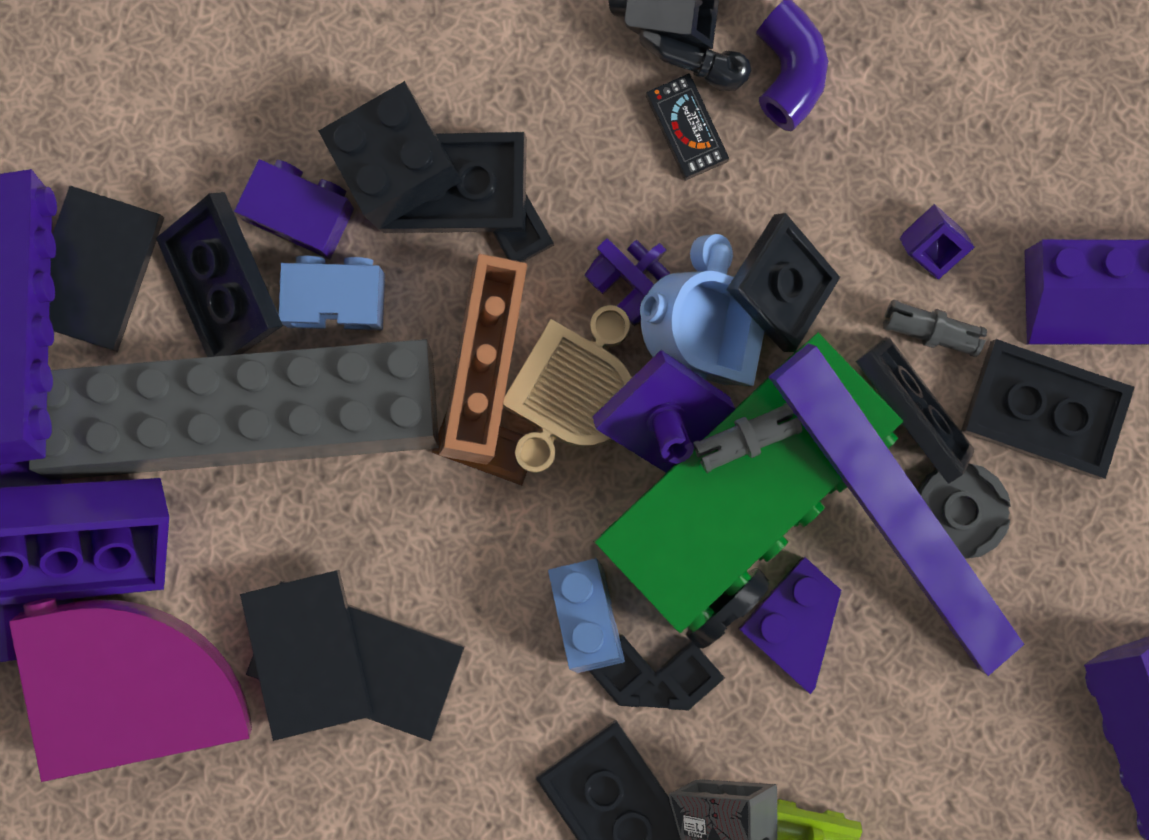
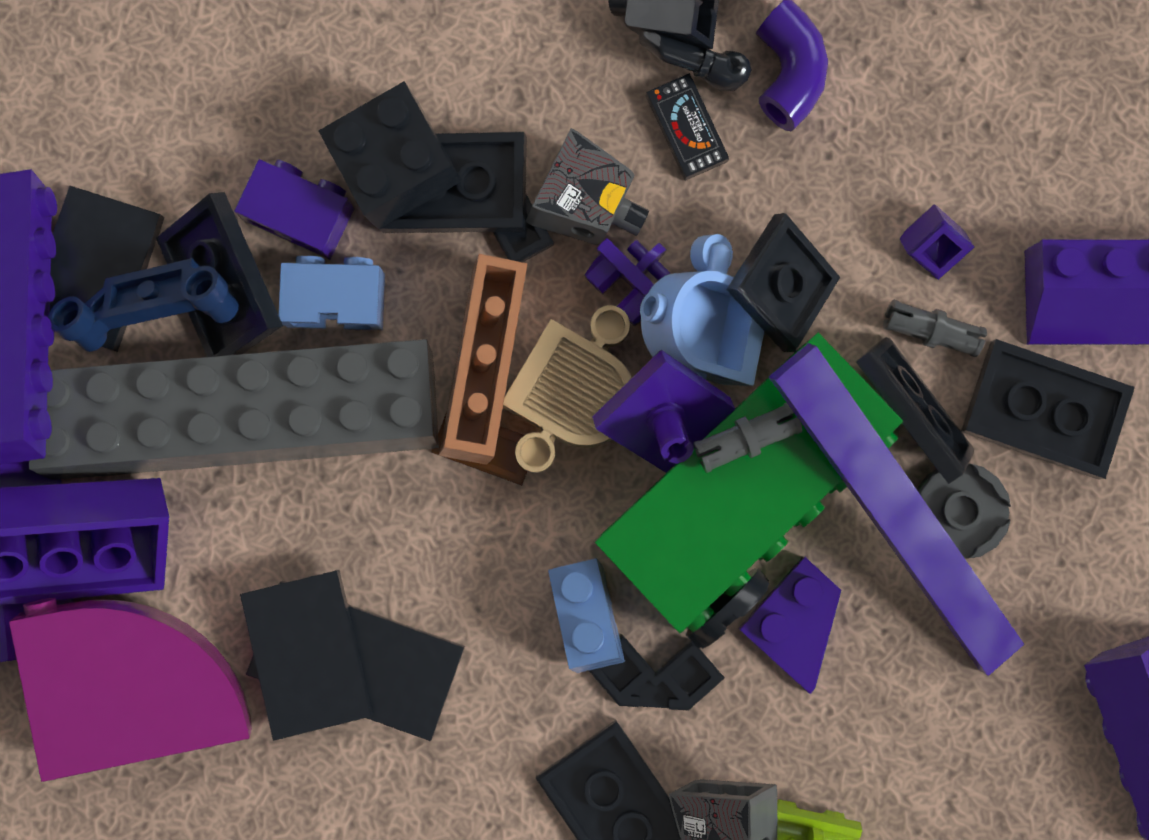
(142, 298): none -> dark blue plate
(586, 194): none -> dark grey torso

